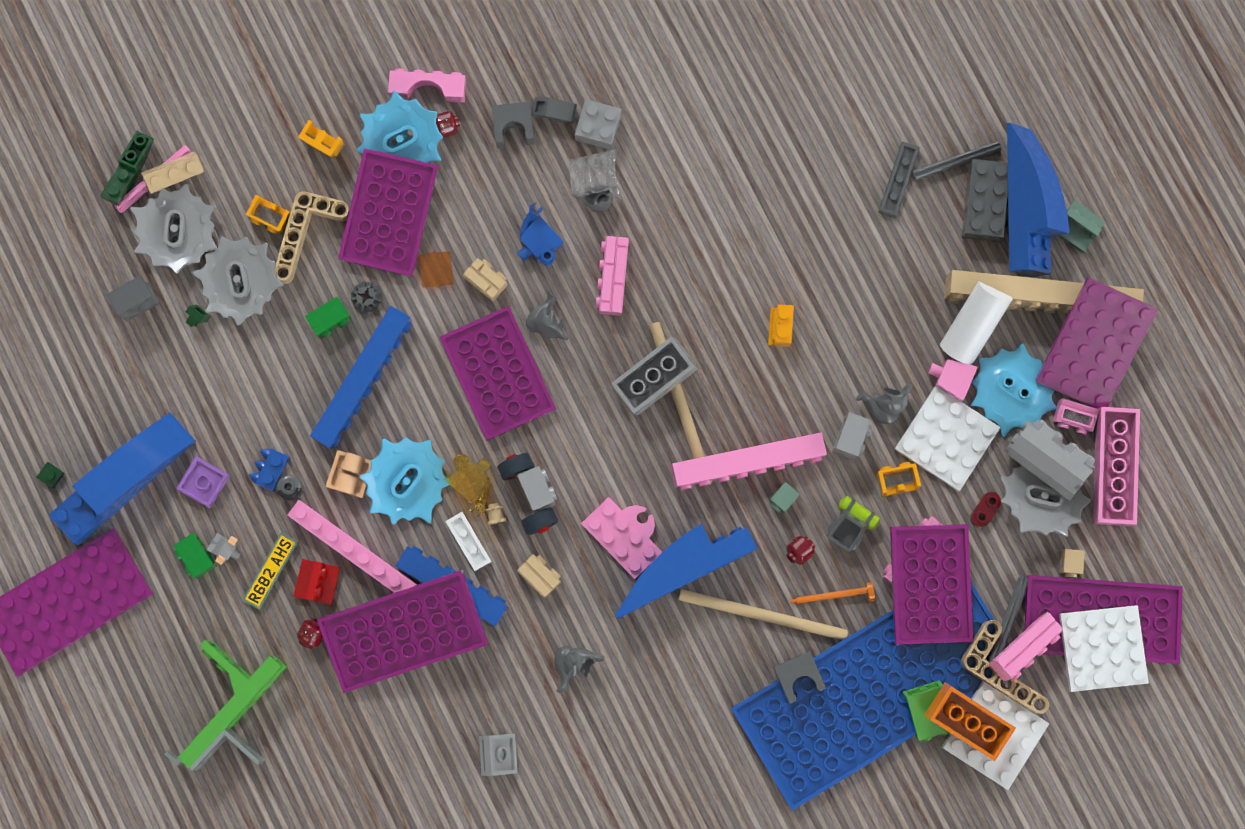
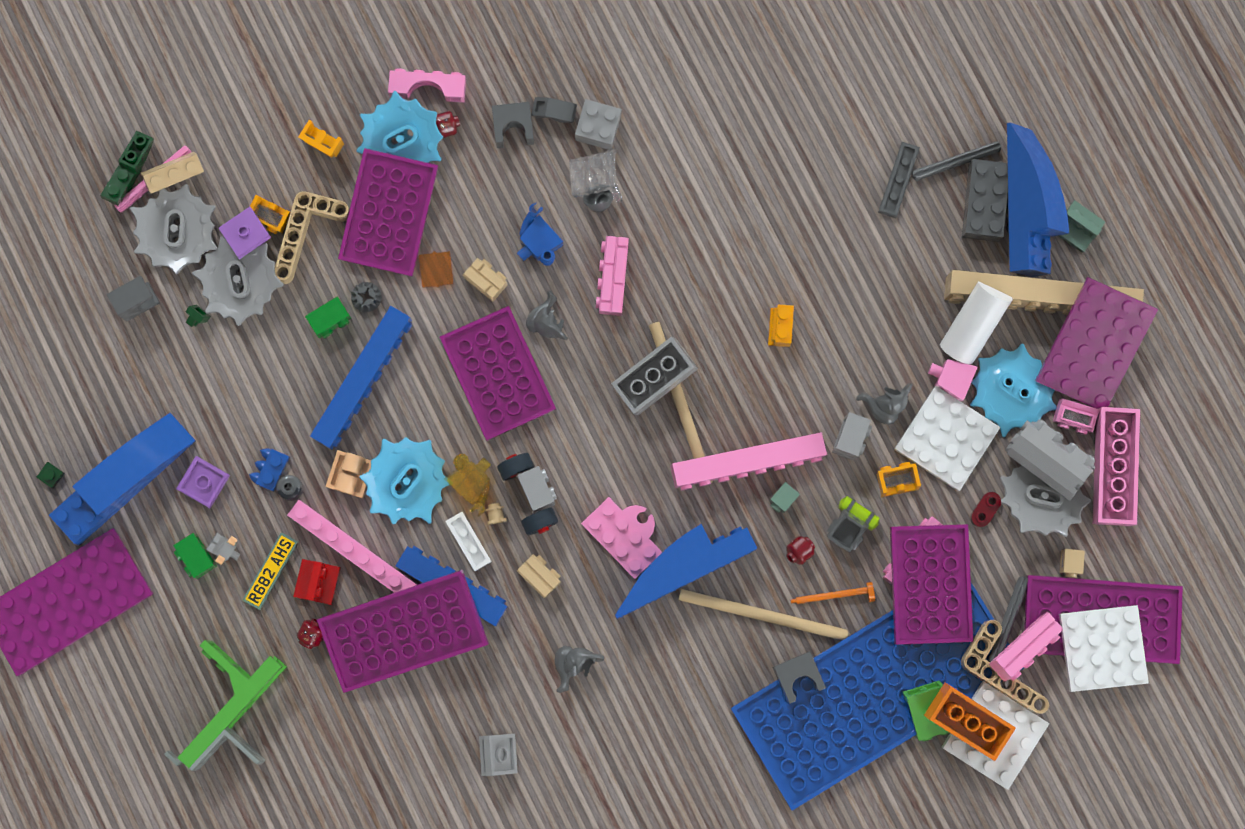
(244, 232): none -> medium lavender plate

